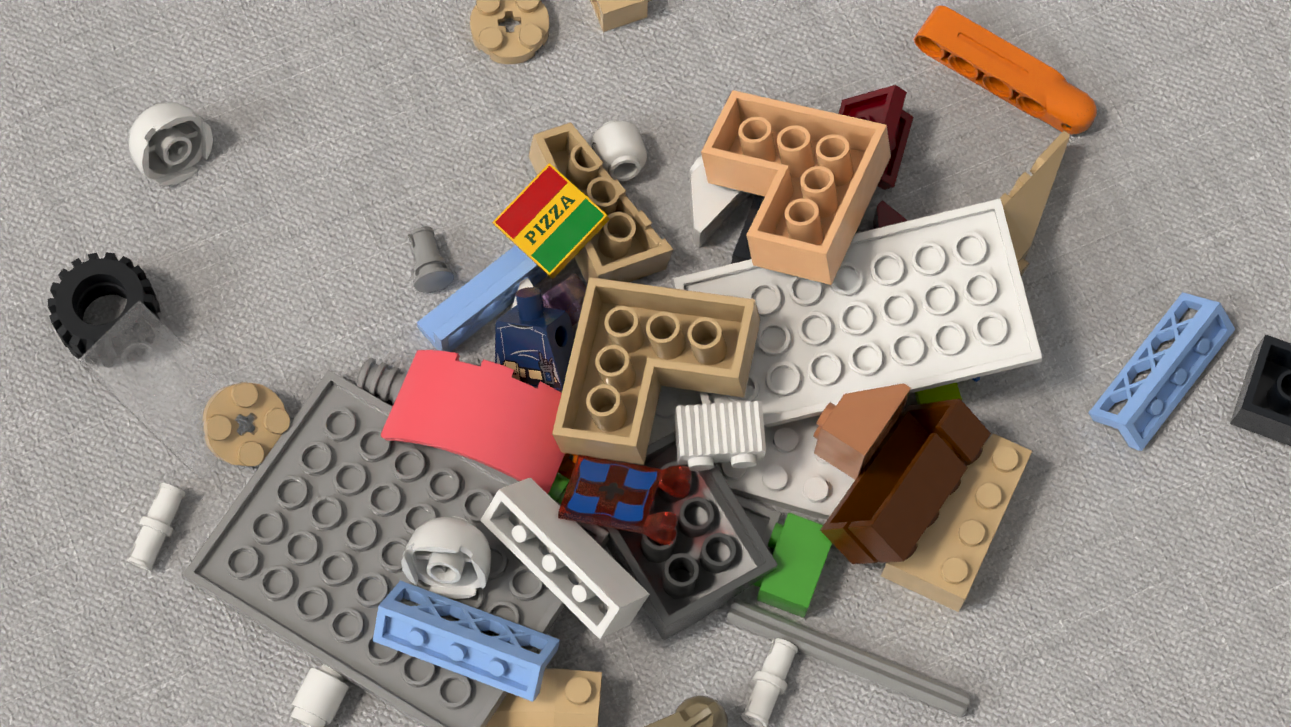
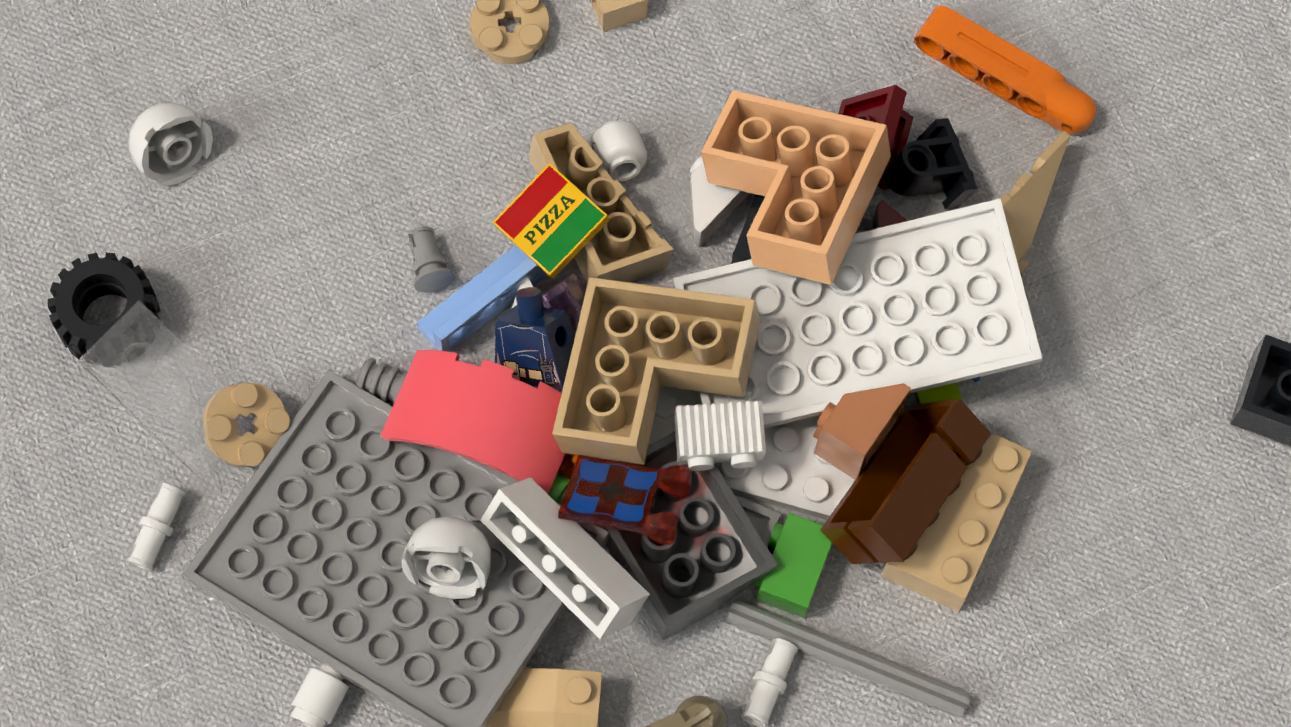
(460, 644): light blue fence -> none
(932, 166): none -> black pin
(1171, 369): light blue fence -> none

